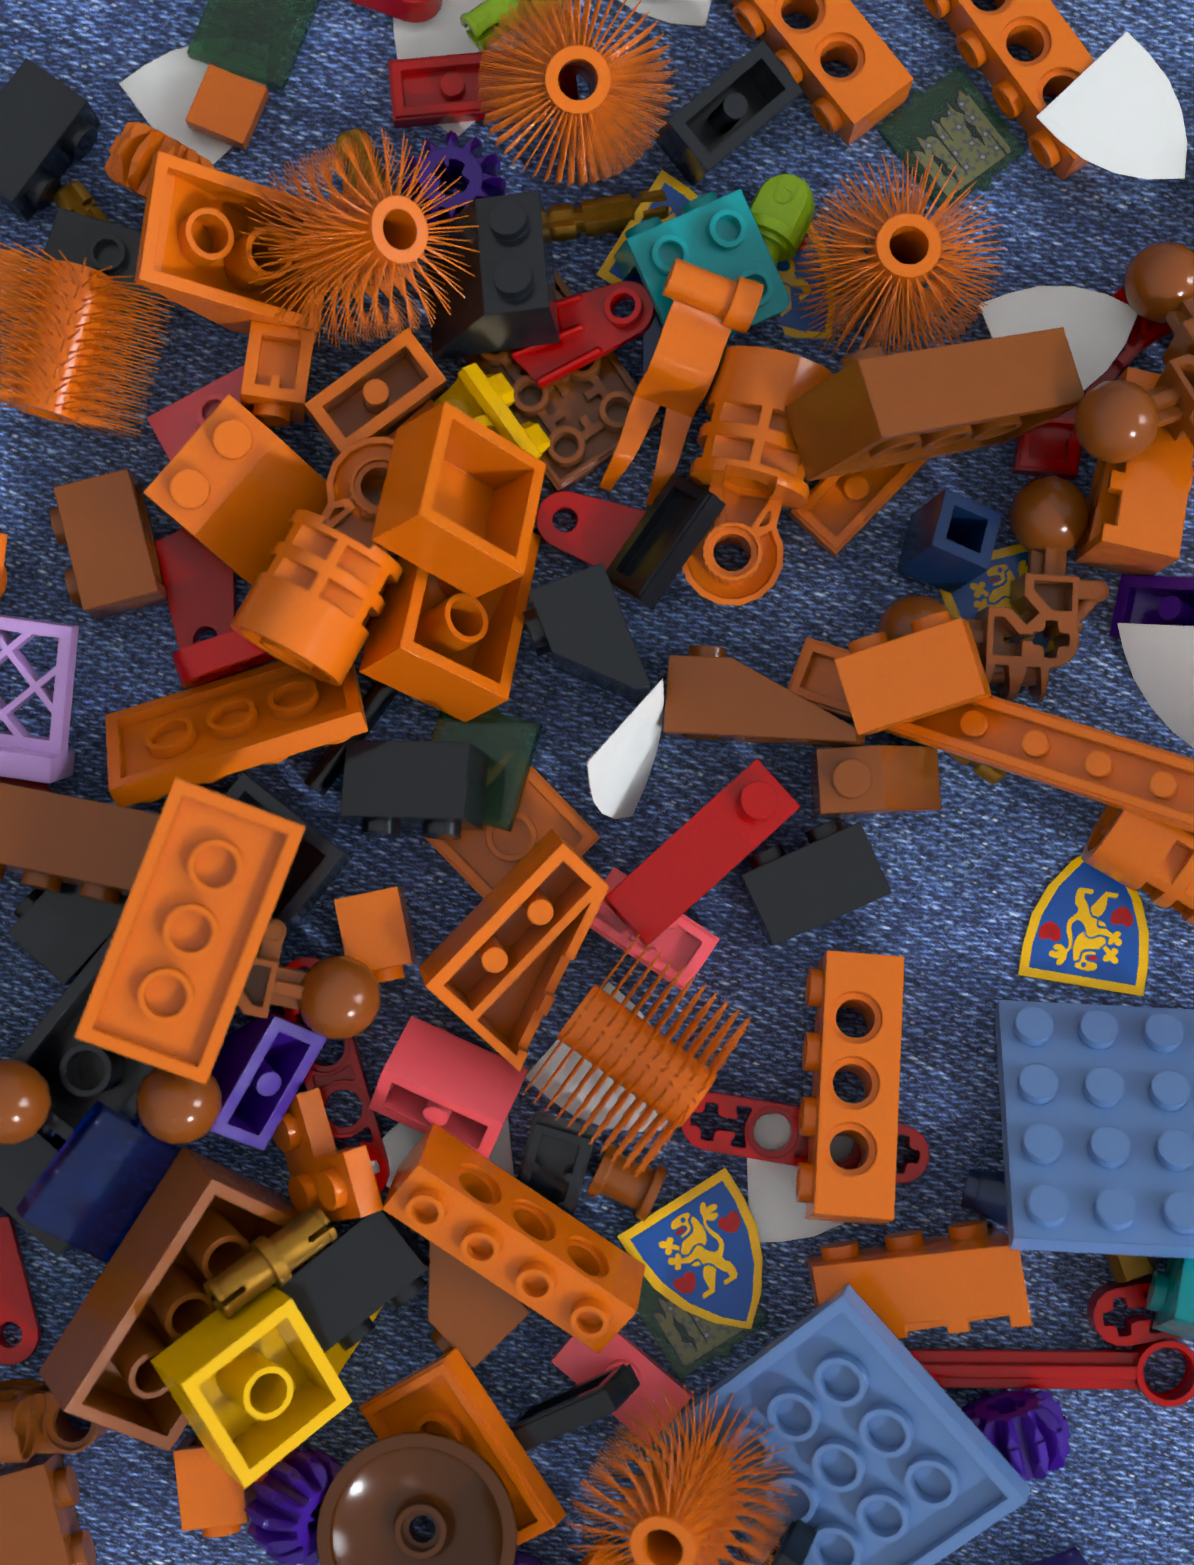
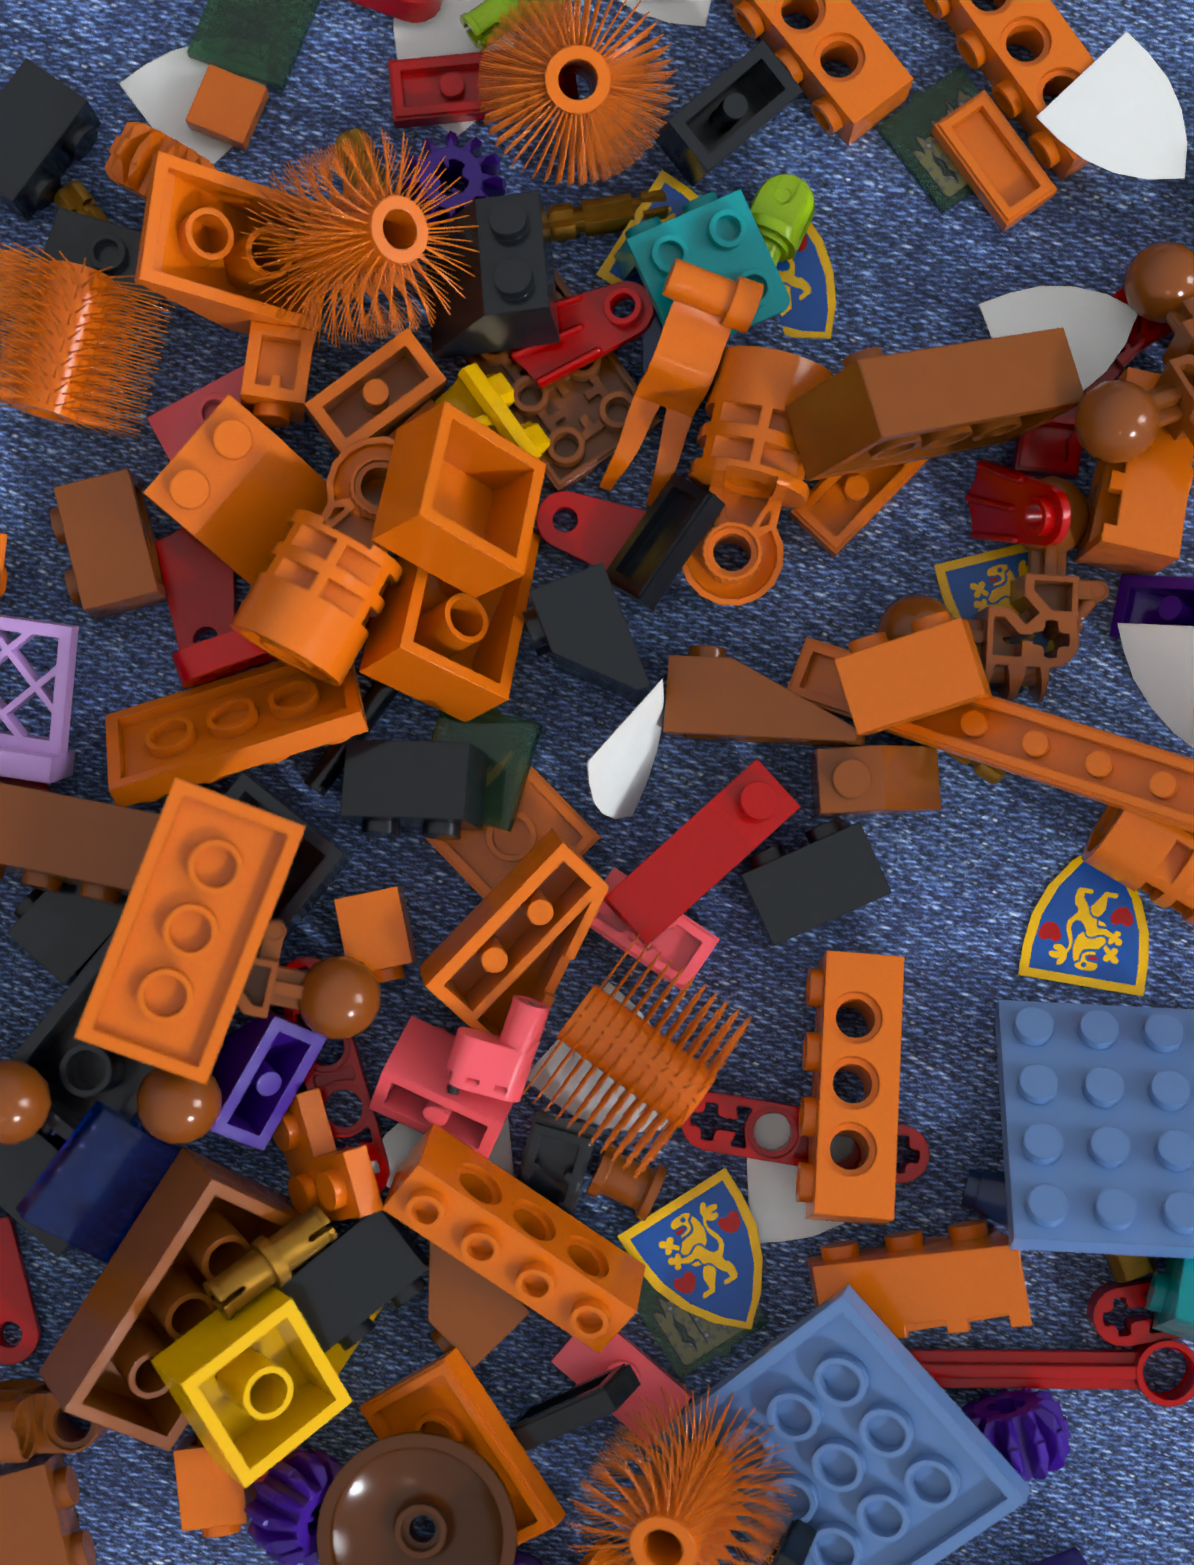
(496, 1063): none -> coral piece
(896, 264): orange piece -> none
(949, 541): dark blue brick -> none
(993, 160): none -> orange tile
(1016, 507): none -> red piece

